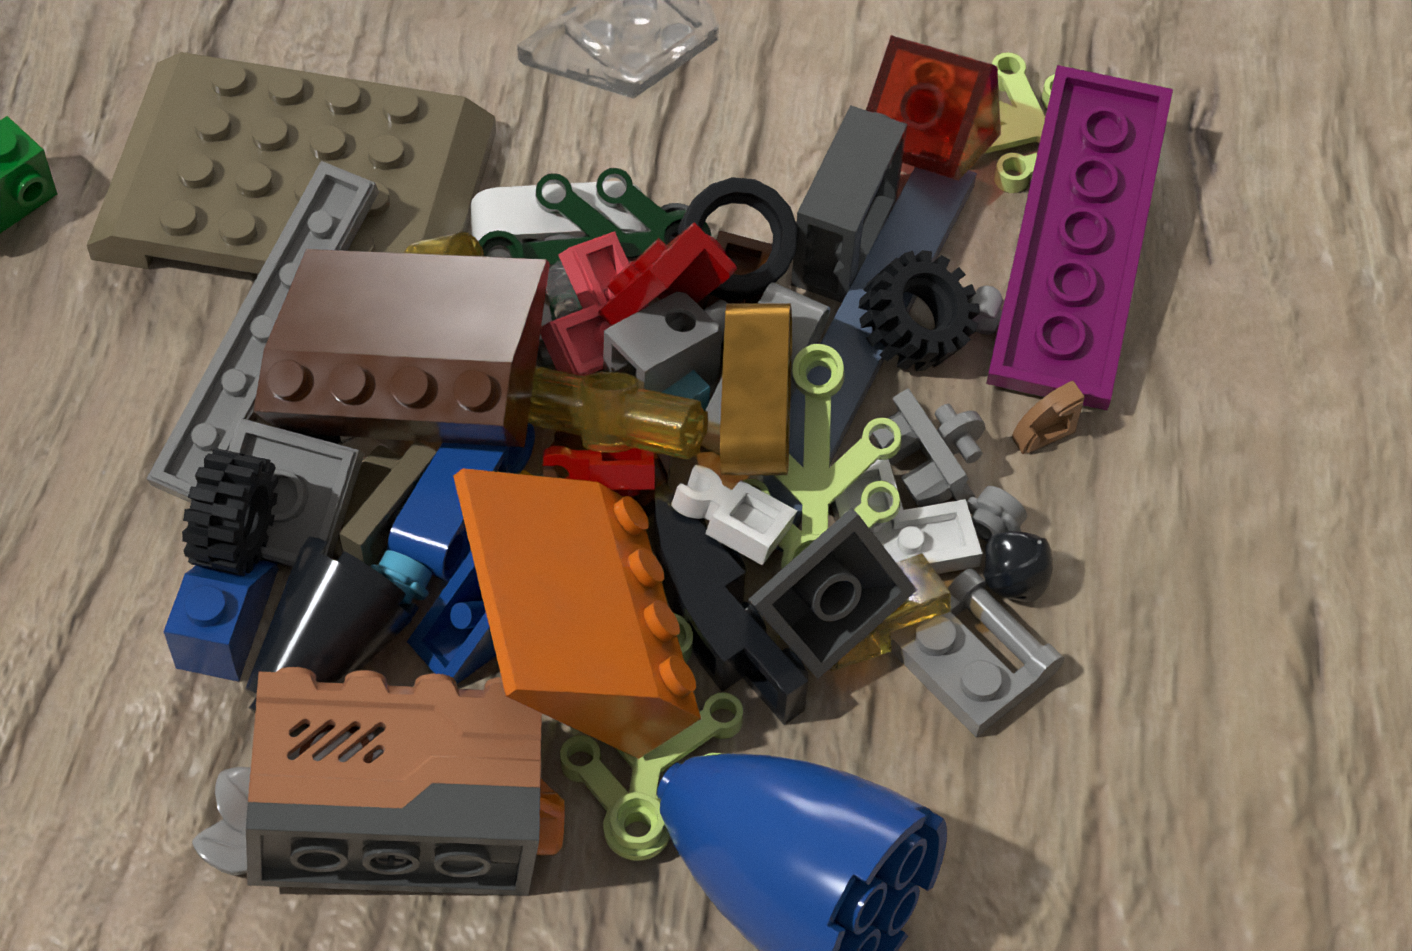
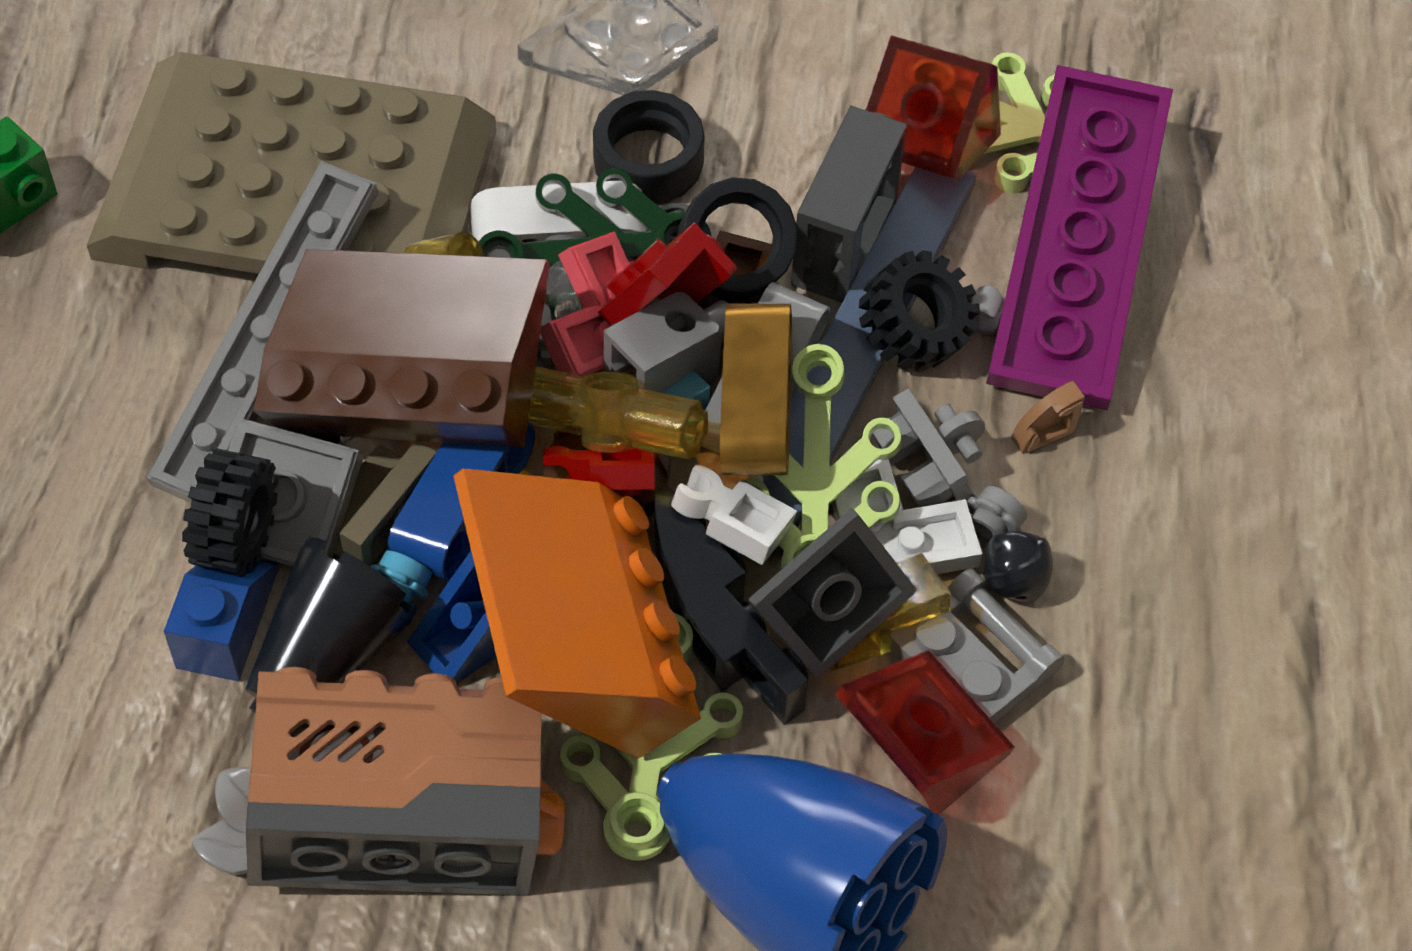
(651, 112): none -> black tyre
(926, 728): none -> clear red slope

